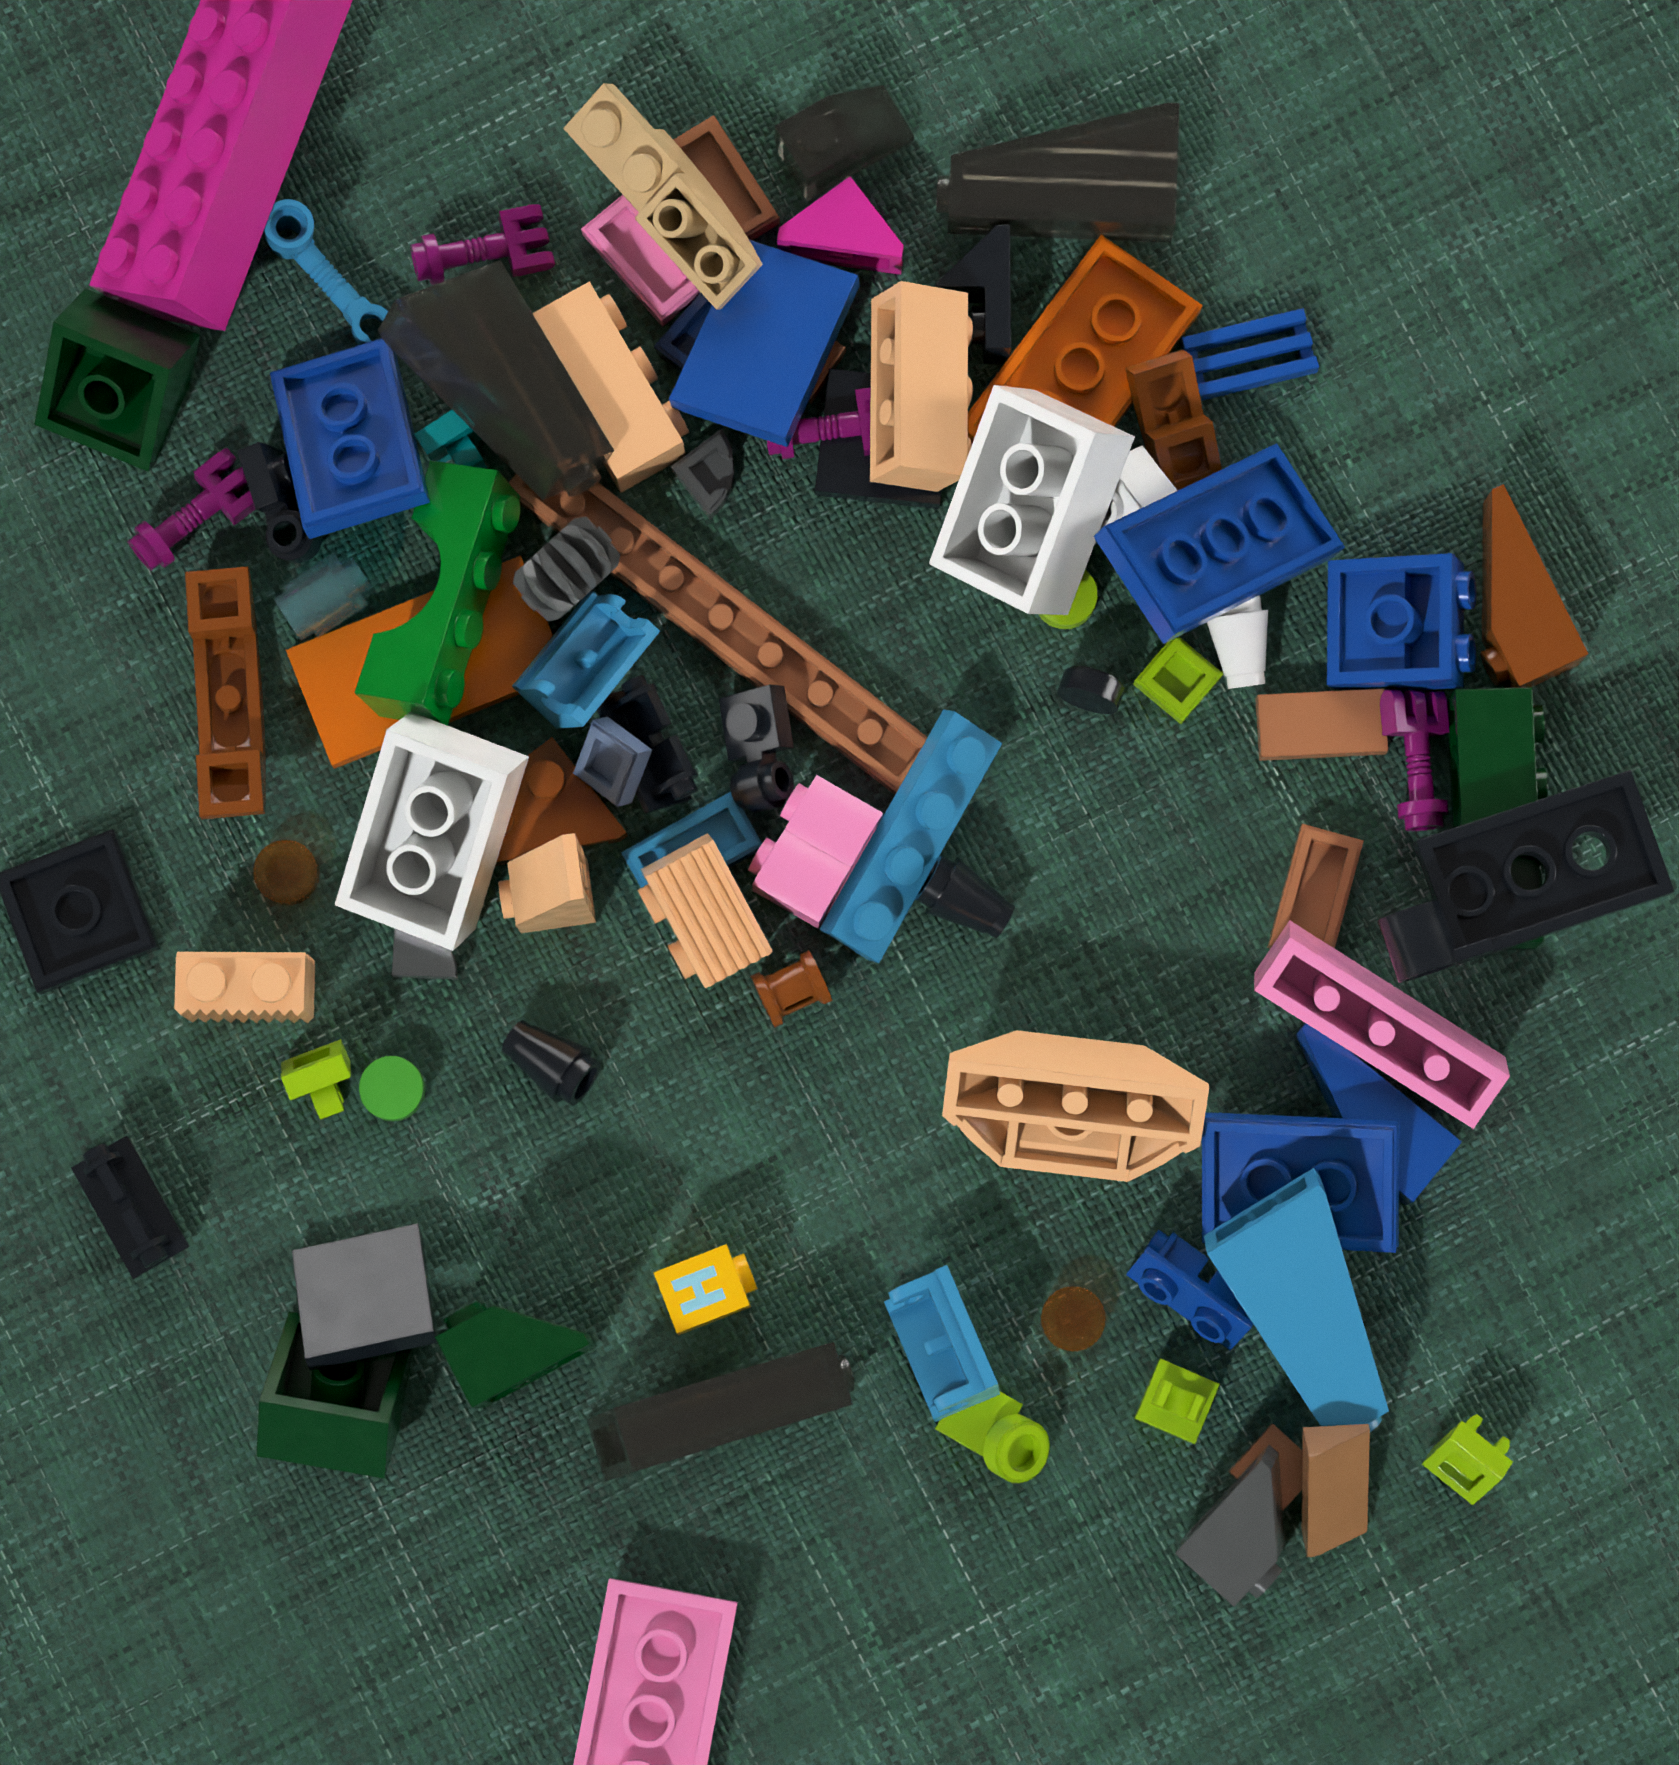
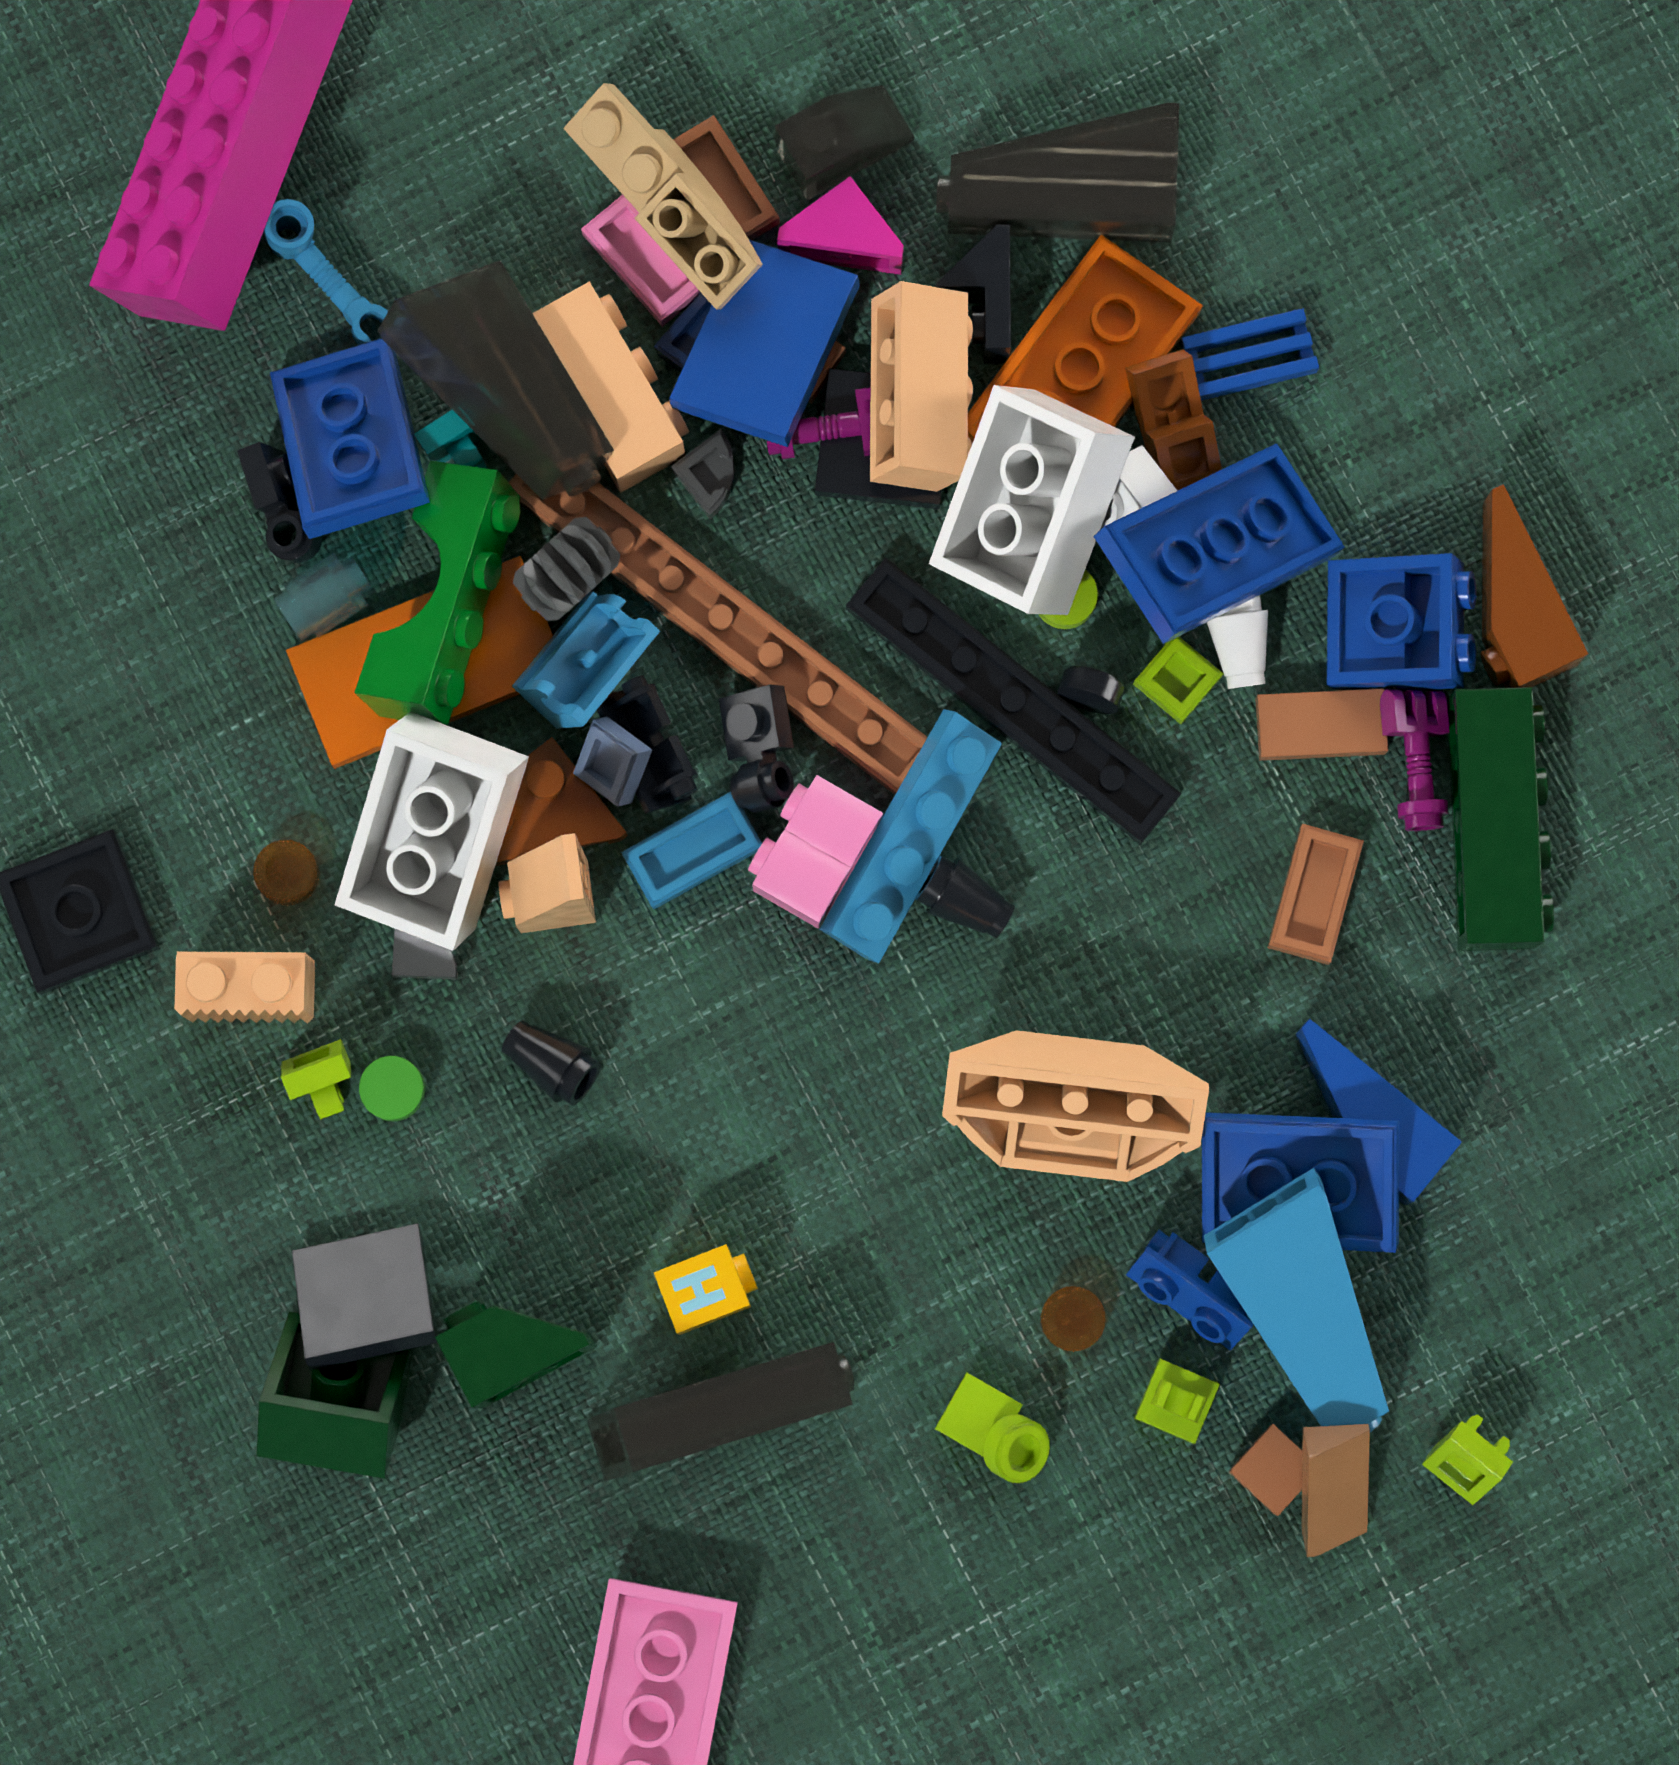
(115, 378): dark green slope -> none
(129, 1206): black hinge -> none
(154, 545): magenta hinge -> none
(227, 693): dark orange slope -> none
(431, 259): magenta hinge -> none
(704, 911): light nougat brick -> none
(791, 988): dark orange bush -> none
(941, 1344): dark azure hinge -> none
(1013, 701): none -> black tile
(1241, 1533): dark grey slope -> none
(1381, 1024): bright pink brick -> none
(1482, 908): black hinge -> none

